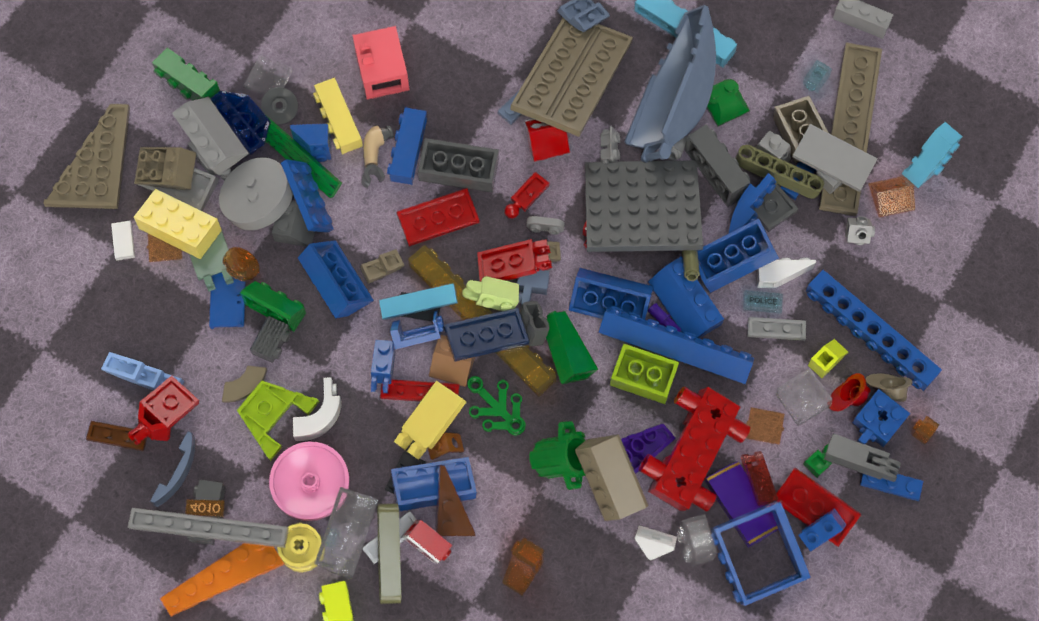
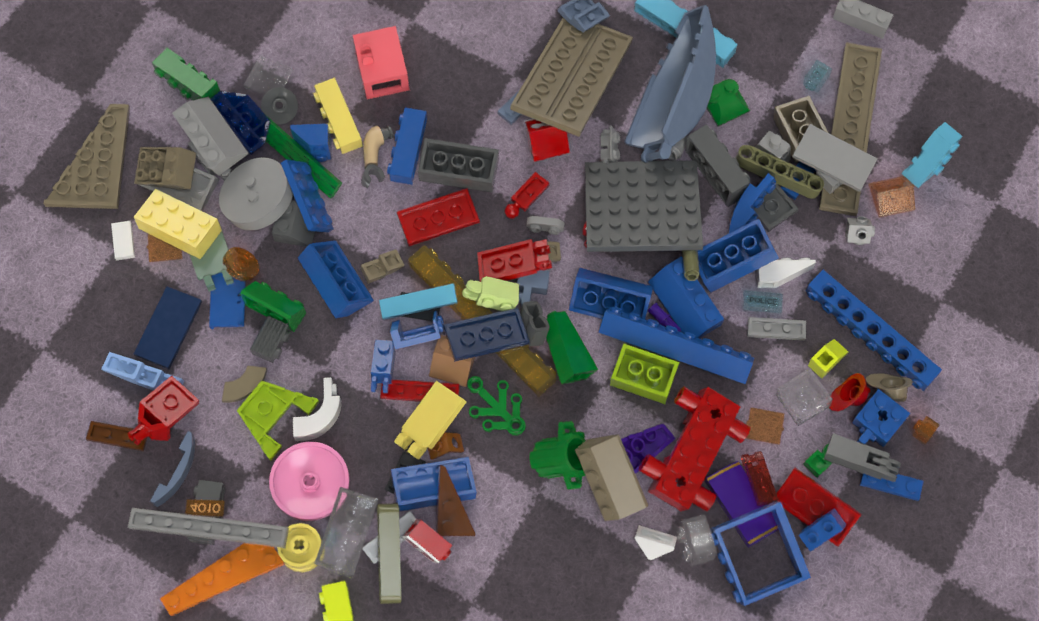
(167, 327): none -> dark blue tile
(523, 566): clear orange wedge -> none

